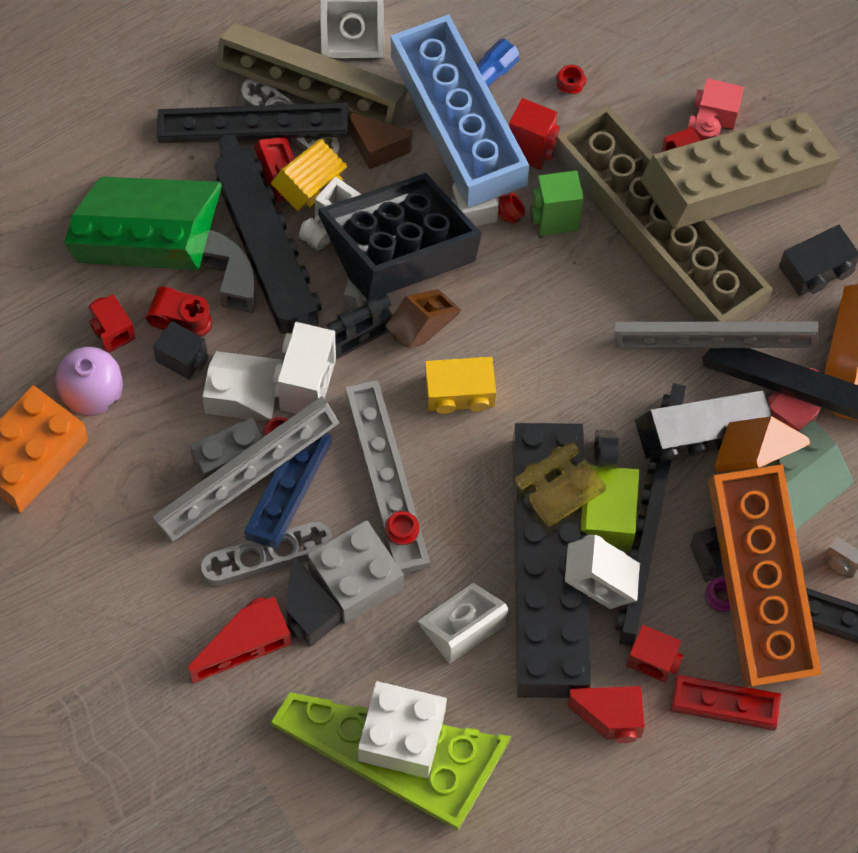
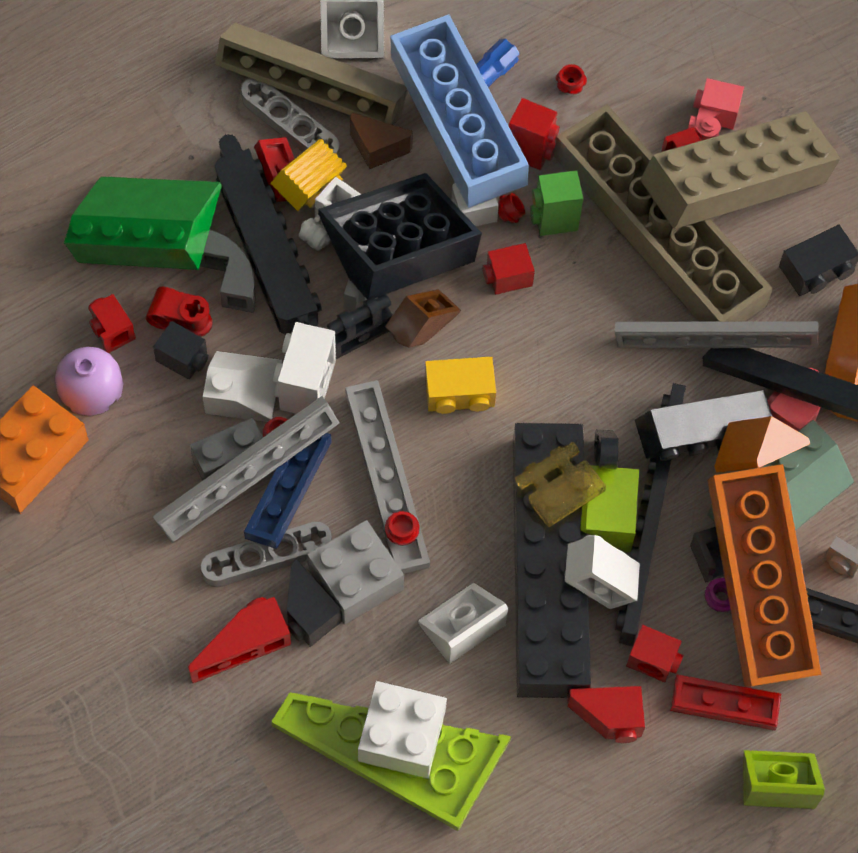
(253, 122): black tile -> none
(509, 269): none -> red brick
(781, 779): none -> lime slope

